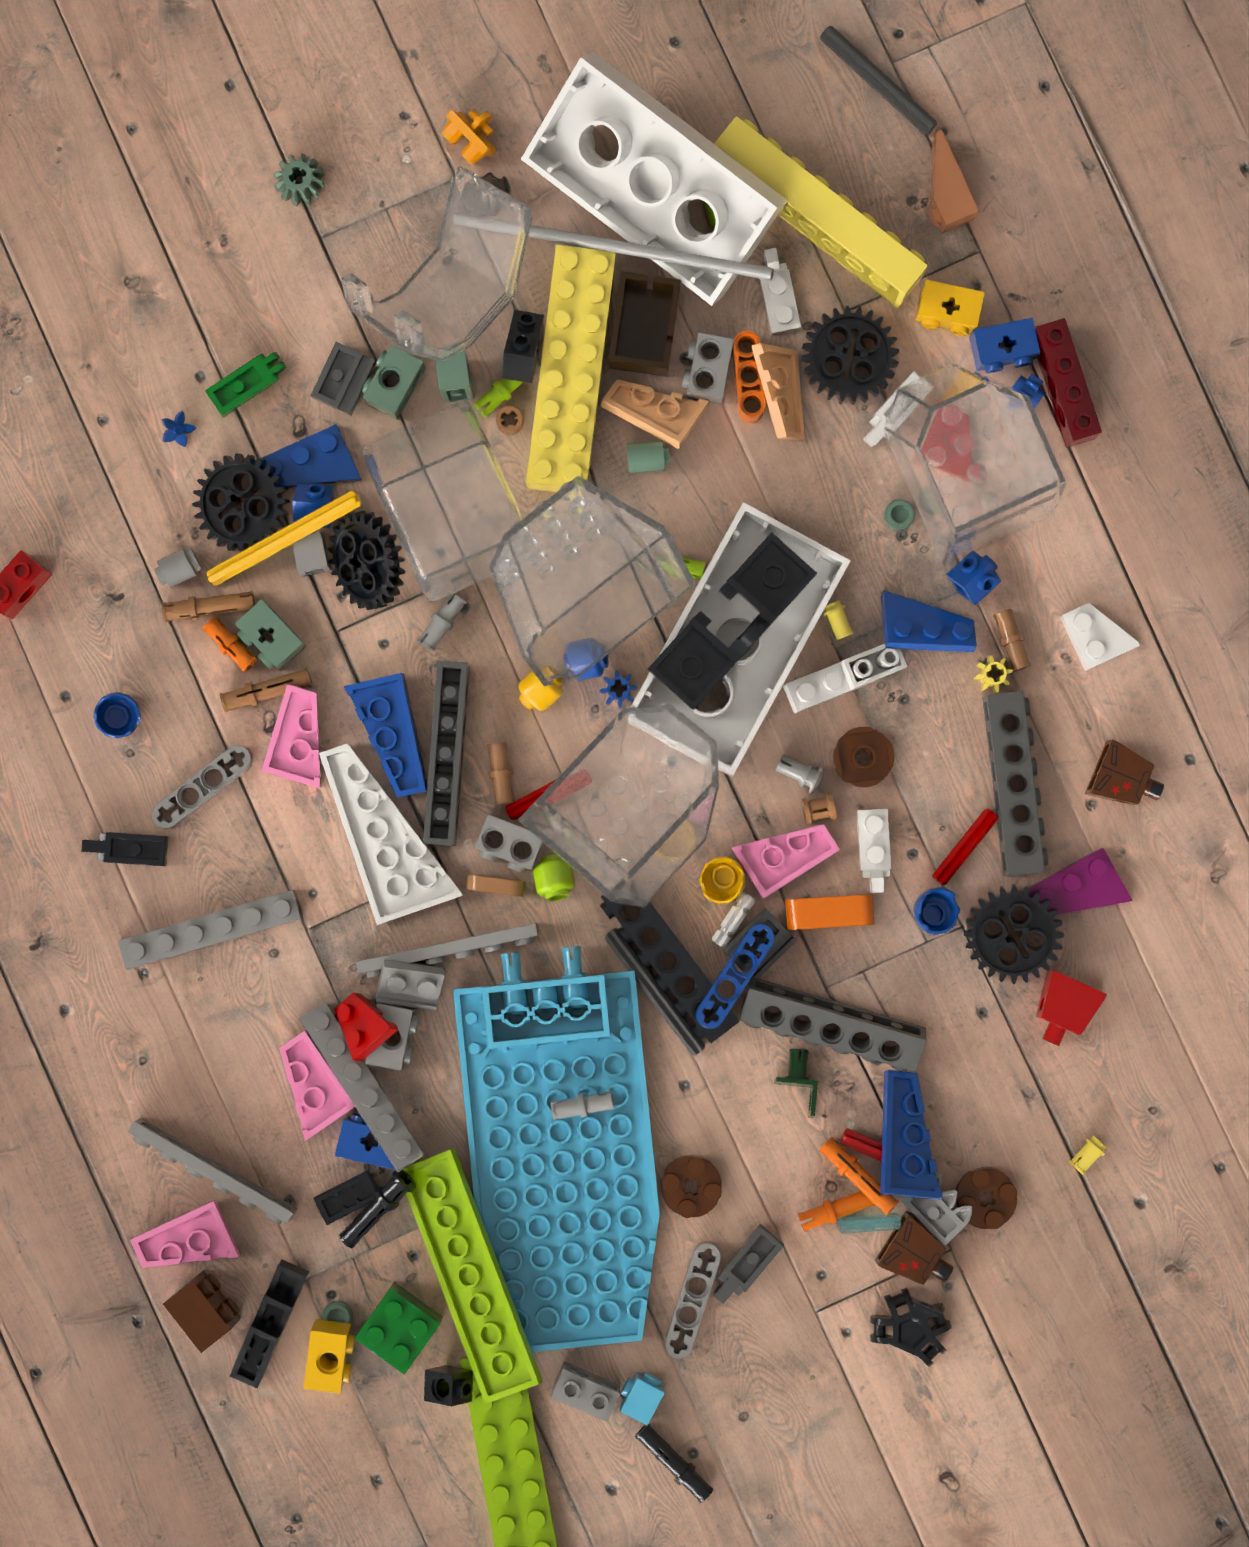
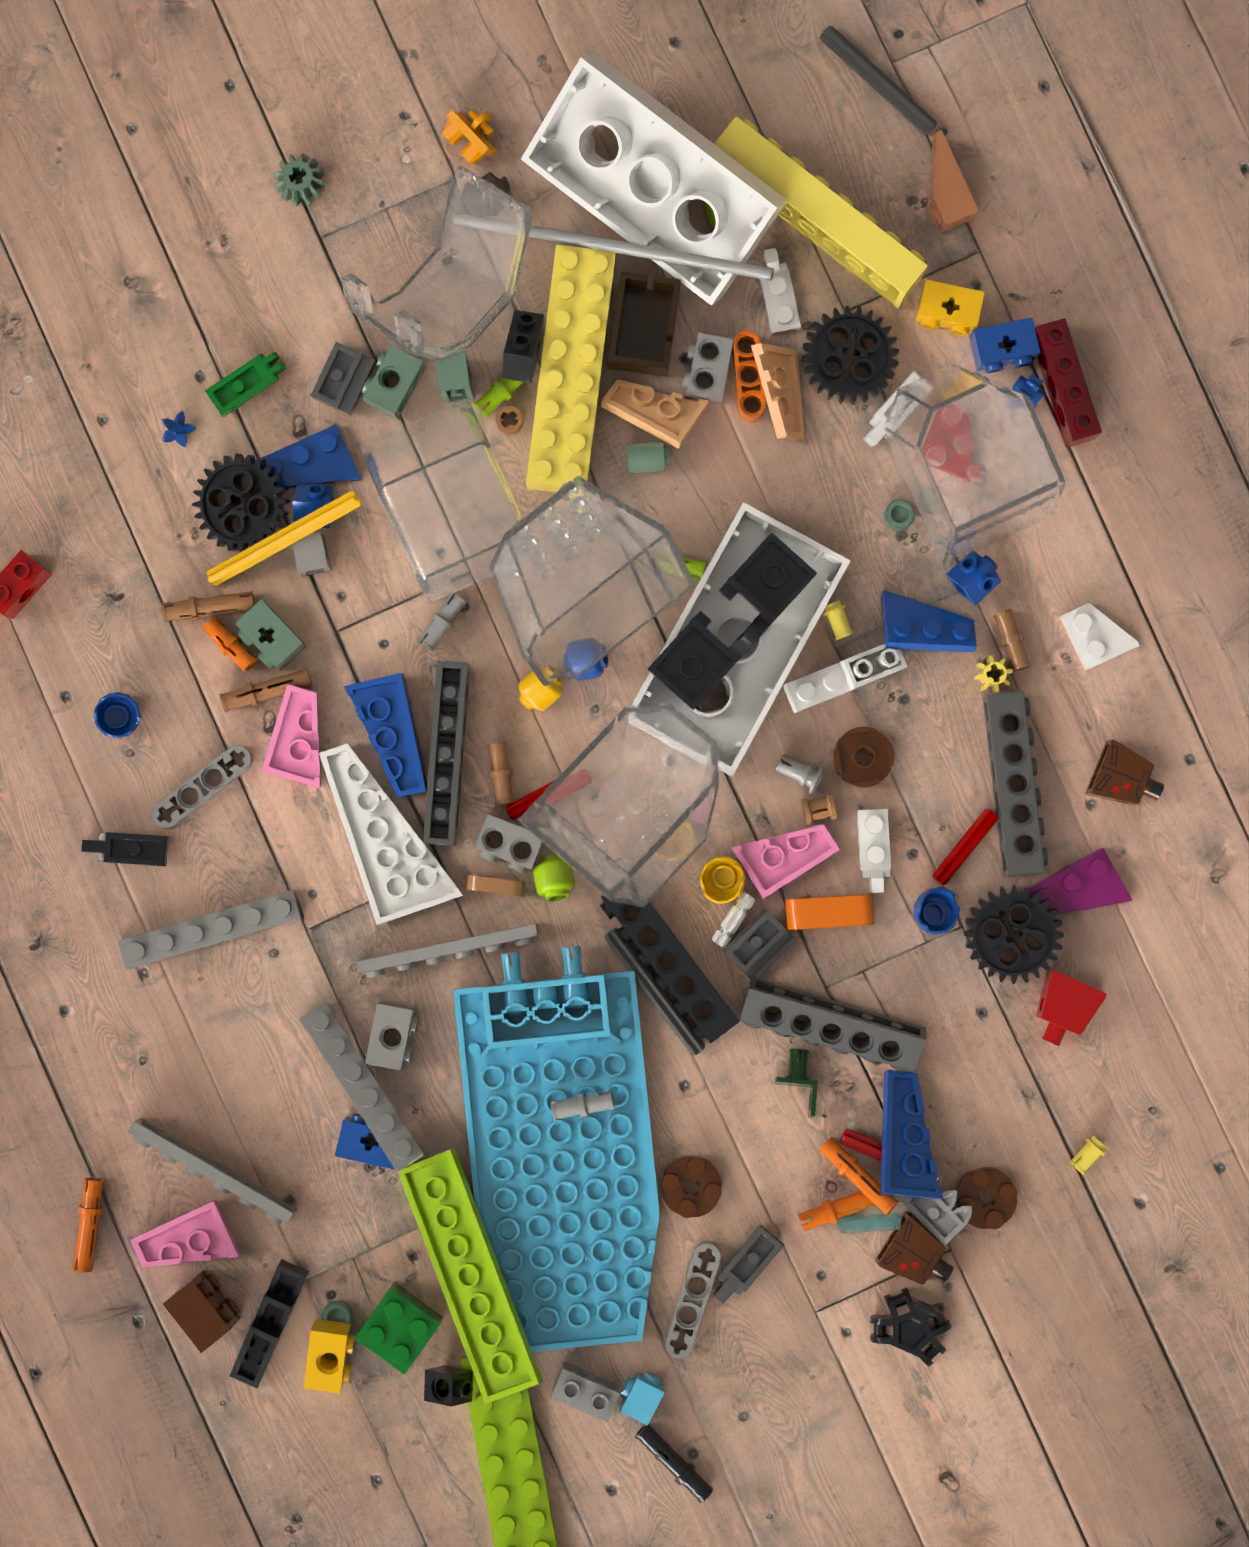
(87, 1232): none -> orange pin
(177, 567): light grey brick -> none
(314, 1086): bright pink wing -> none
(346, 1197): black plate -> none
(363, 1026): red wing -> none
(366, 560): black gear -> none
(385, 1200): black pin -> none
(409, 985): light grey plate -> none
(612, 695): blue gear -> none
(738, 978): blue beam -> none

